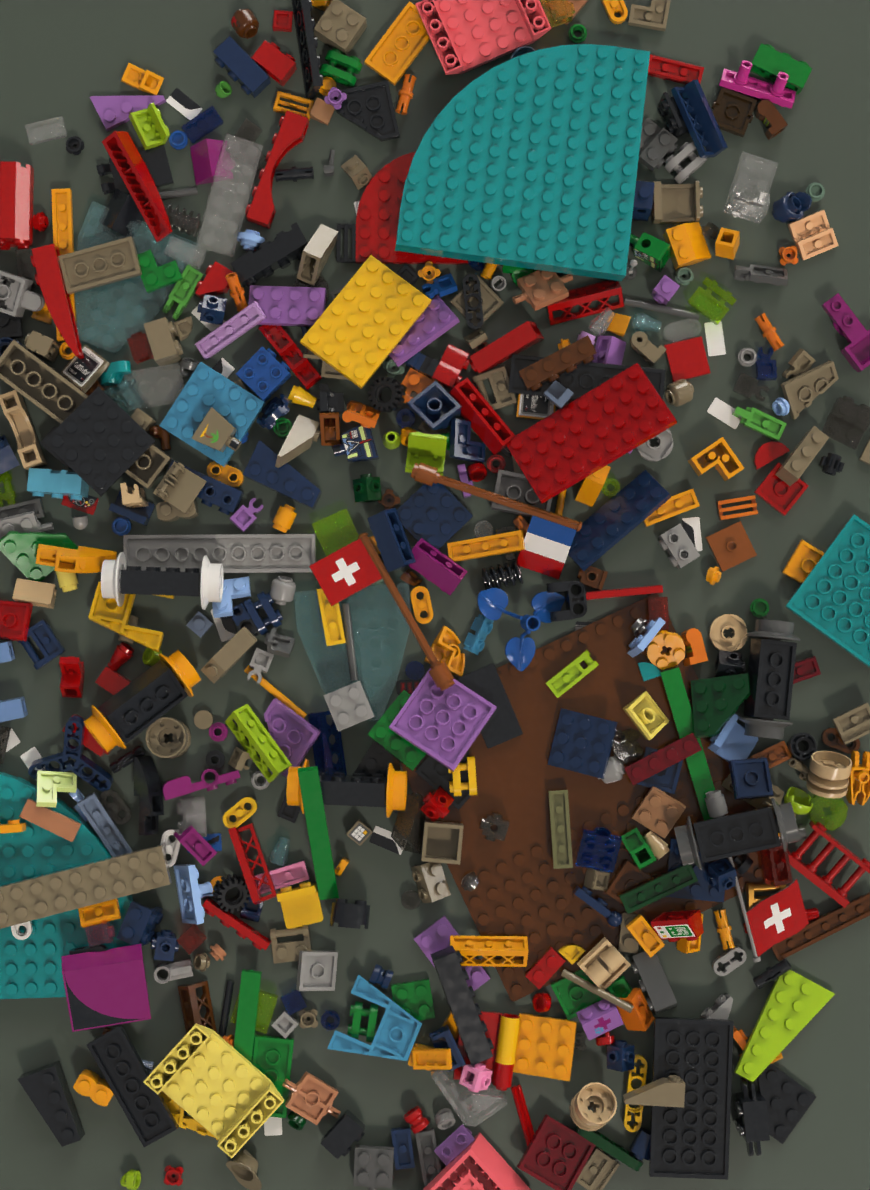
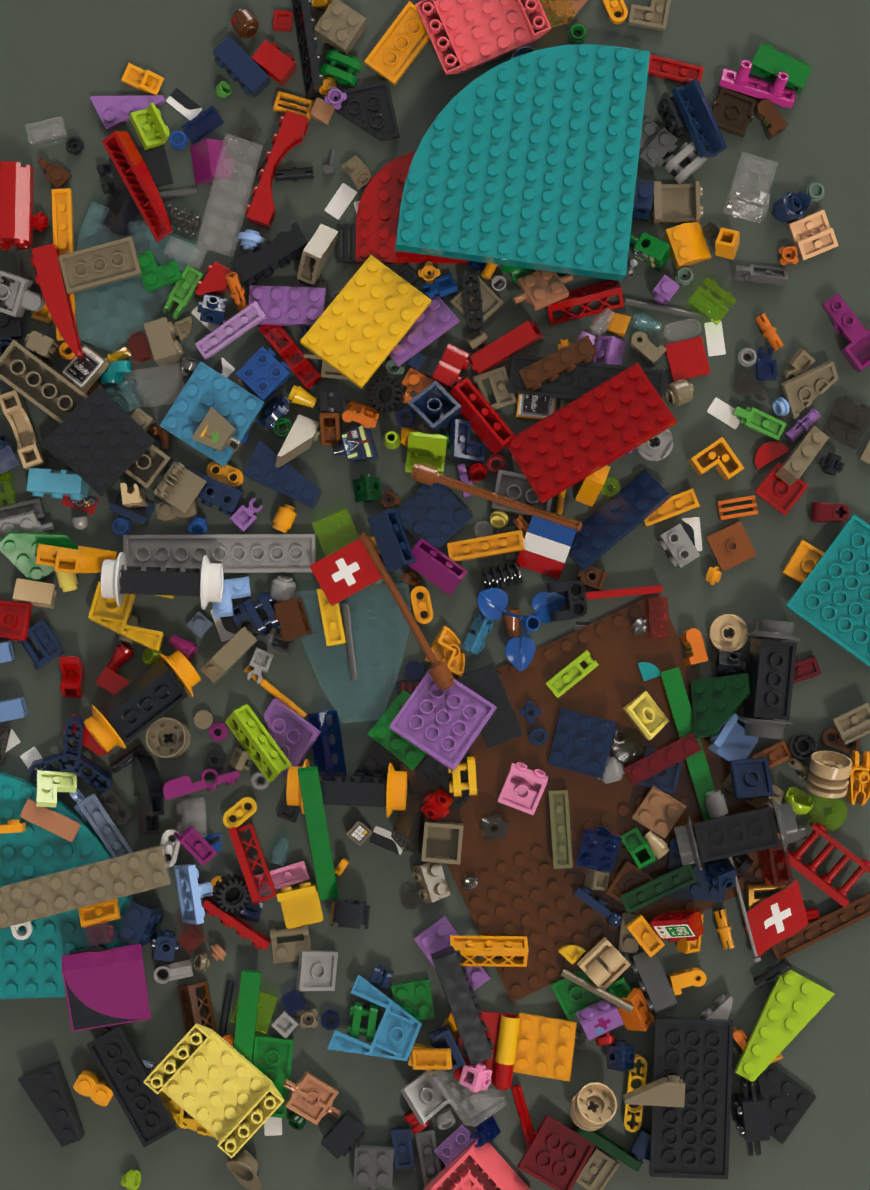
(55, 174): none -> reddish brown plate
(119, 355): none -> yellow axle
(177, 1180): red plate -> none
(186, 647): none -> dark pink cone
(197, 525): none -> blue tile
(292, 619): none -> reddish brown brick
(340, 201): none -> white sticker
(349, 705): light grey brick -> none
(405, 94): orange pin -> none
(424, 1096): none -> light grey plate
(486, 1132): none -> clear blue plate
(499, 519): none -> light yellow plate
(512, 623): none -> dark orange cone
(523, 788): none -> bright pink plate
(530, 717): none -> dark blue plate
(538, 736): none -> dark blue plate
(542, 1002): red tile -> none
(545, 968): red plate -> none
(558, 394): sand blue panel -> none
(641, 642): light blue plate -> none
(675, 654): light orange plate -> none
(686, 978): none -> light orange leg
(732, 965): light grey beam -> none
(759, 607): green plate -> none
(802, 425): none -> medium lavender pin
(826, 512): none -> dark red piece

